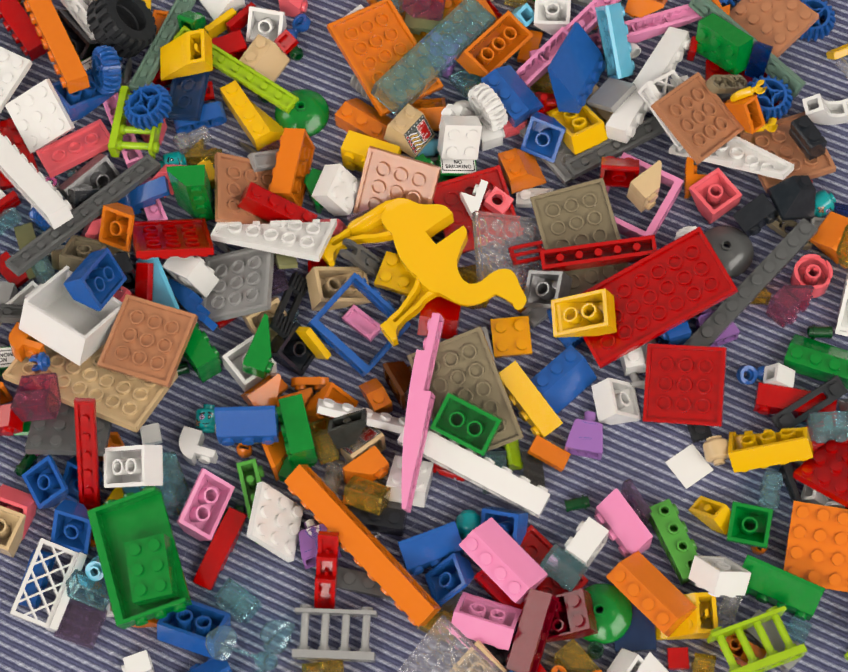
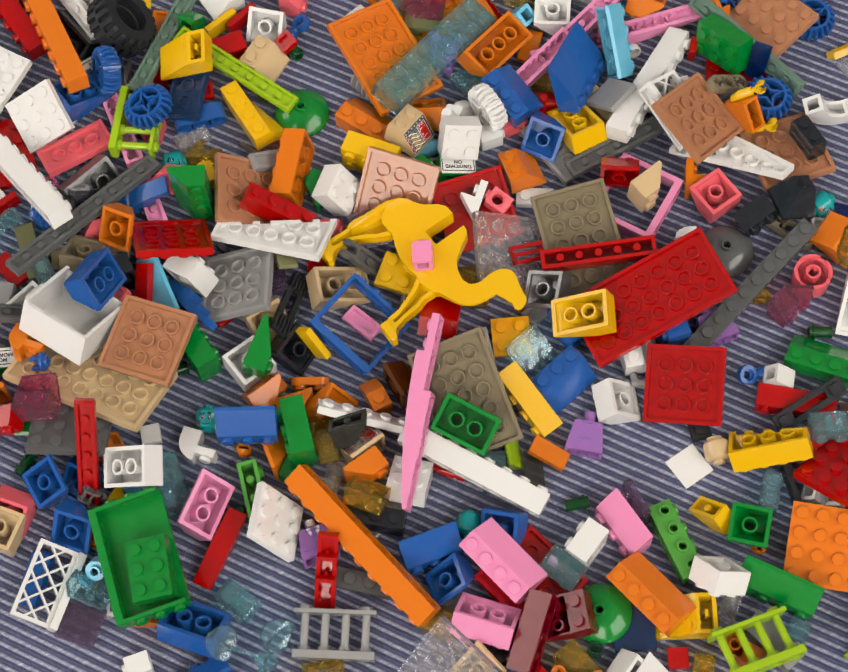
(87, 489): none -> dark grey piece
(422, 255): none -> bright pink brick
(531, 350): none -> clear light blue plate

